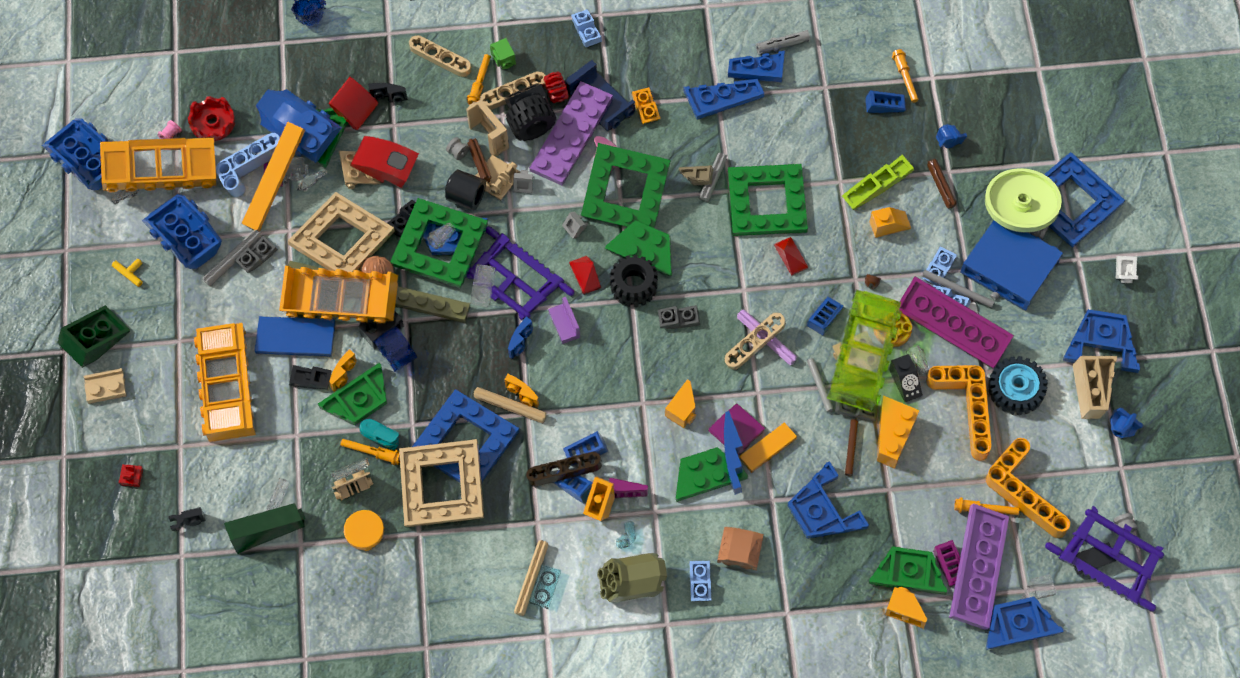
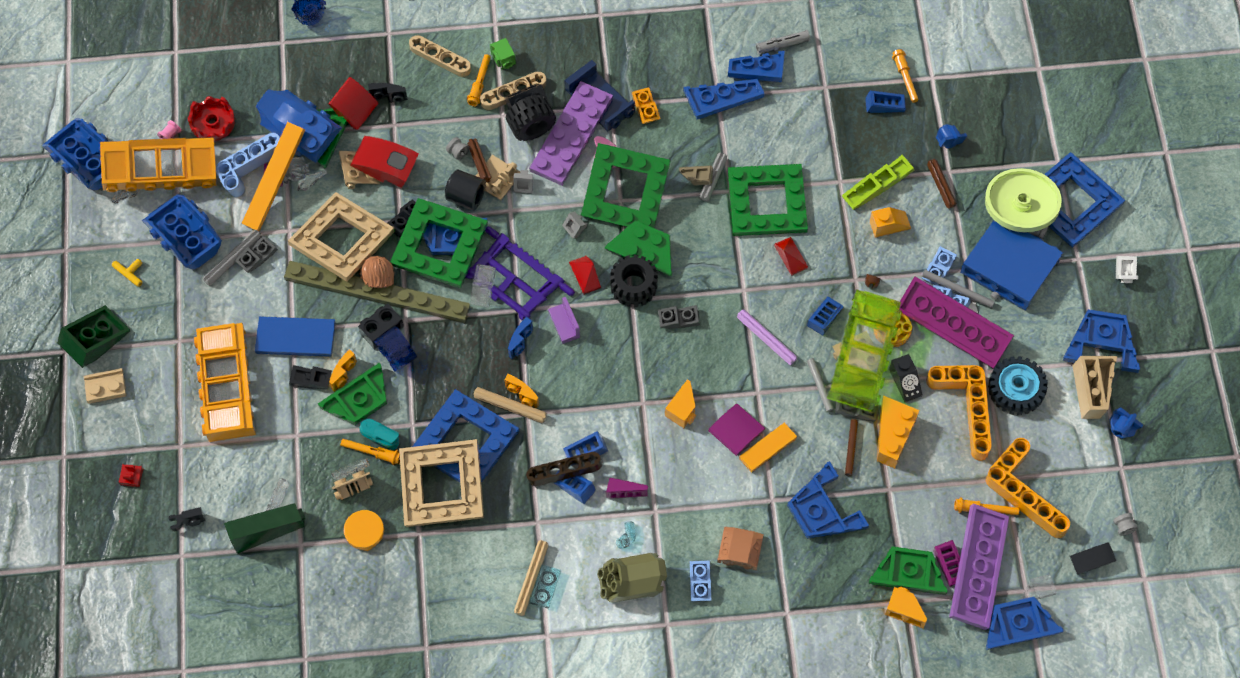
(339, 294): light orange window -> none
(441, 235): clear cone -> none
(497, 138): tan panel -> none
(556, 87): red gear -> none
(586, 28): light blue slope -> none
(600, 499): light orange slope -> none
(703, 474): green wing -> none
(732, 447): blue slope -> none
(753, 339): tan beam -> none
(919, 359): clear cone -> none
(1145, 572): dark purple piece -> none

